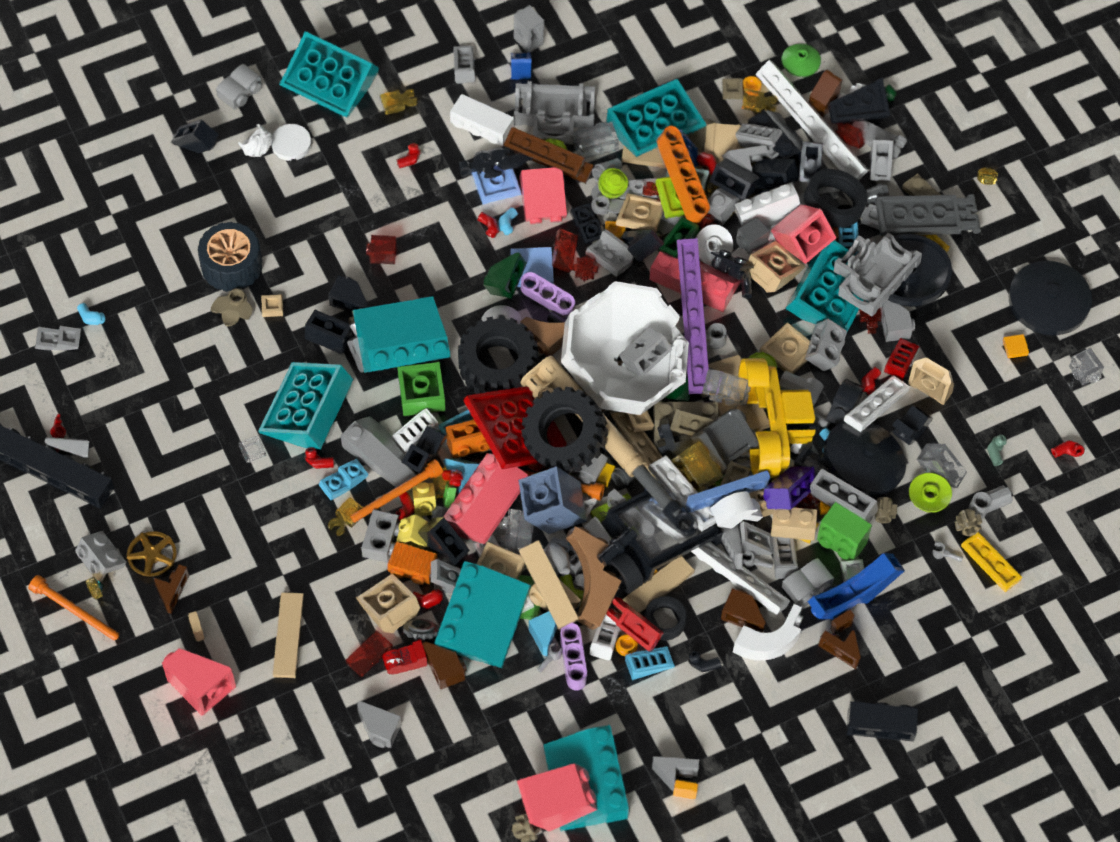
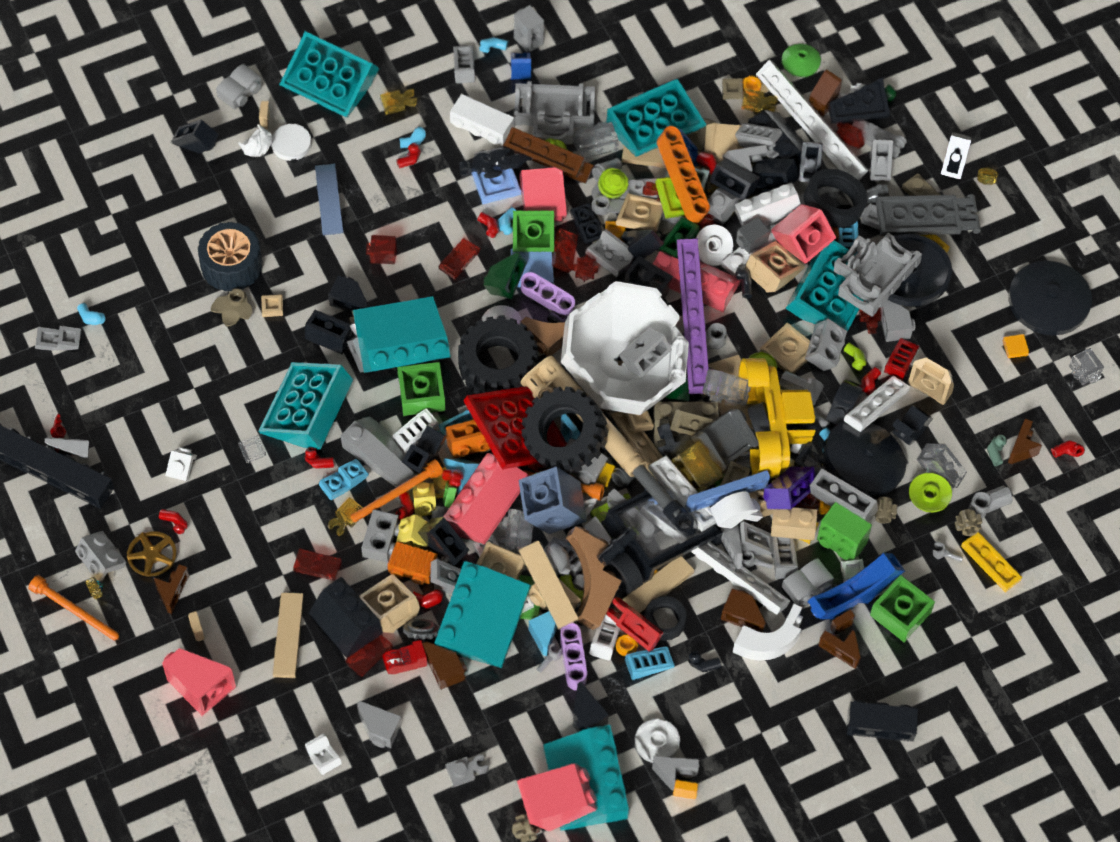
(176, 518): none -> red arm
(180, 464): none -> white bracket
(264, 114): none -> tan tile
(317, 564): none -> clear red plate
(322, 754): none -> white bracket
(328, 199): none -> sand blue slope
(345, 617): none -> black slope
(417, 137): none -> medium azure arm
(459, 258): none -> clear red plate
(463, 771): none -> light grey plate
(493, 42): none -> medium azure arm
(533, 231): none -> bright green slope
(568, 428): none -> medium azure slope
(587, 710): none -> black slope
(648, 275): none -> black window
(657, 739): none -> white tile
(737, 265): black hinge -> none
(759, 417): none -> black tyre
(857, 354): none -> lime arm
(902, 608): none -> bright green brick
(956, 155): none -> slope
(1024, 447): none -> reddish brown slope

